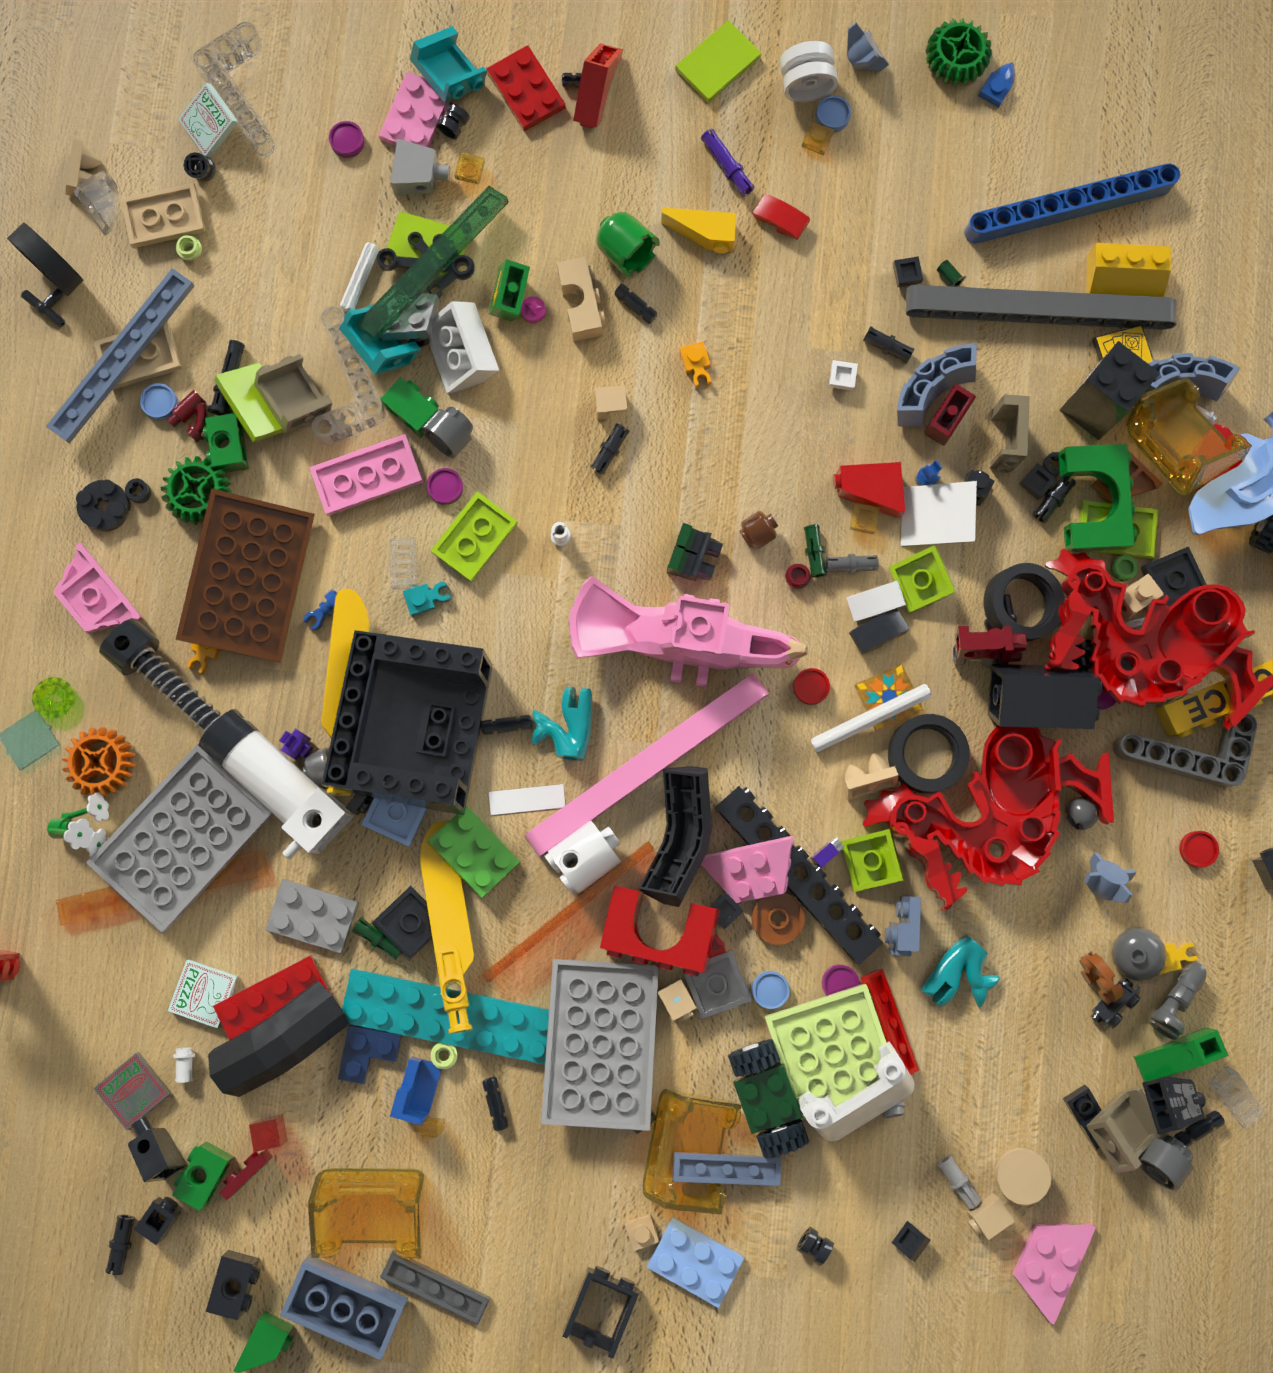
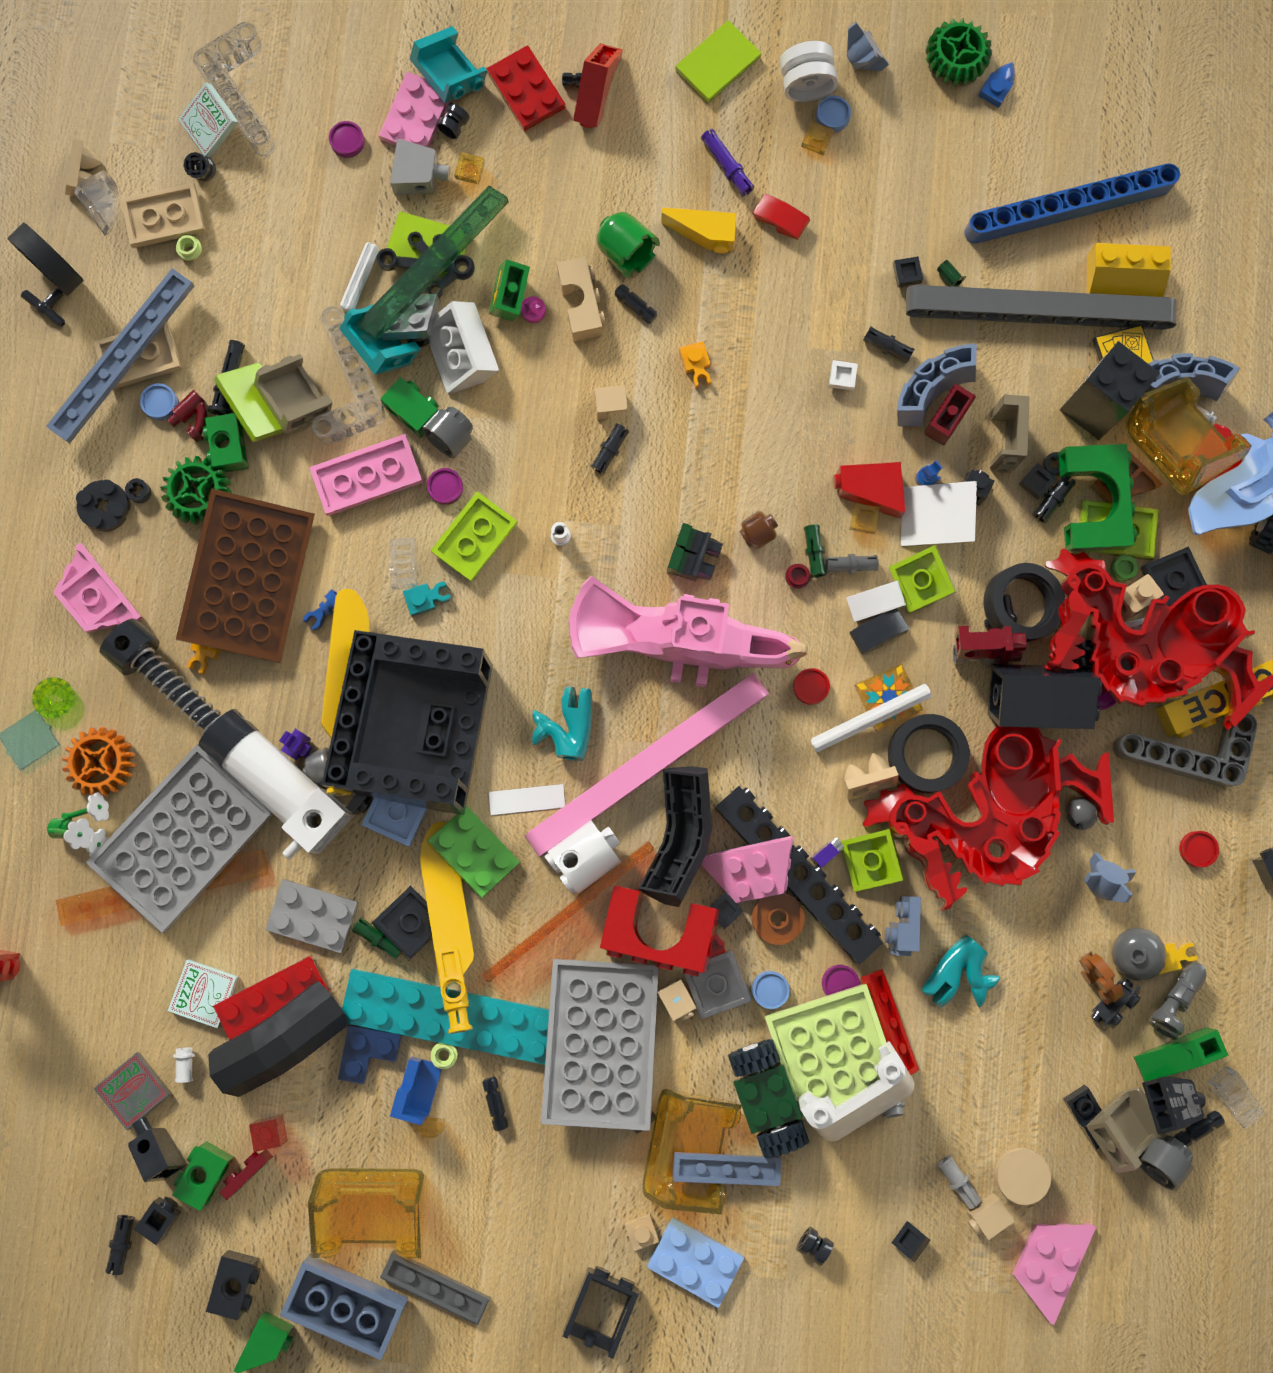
(506, 724): black axle -> none

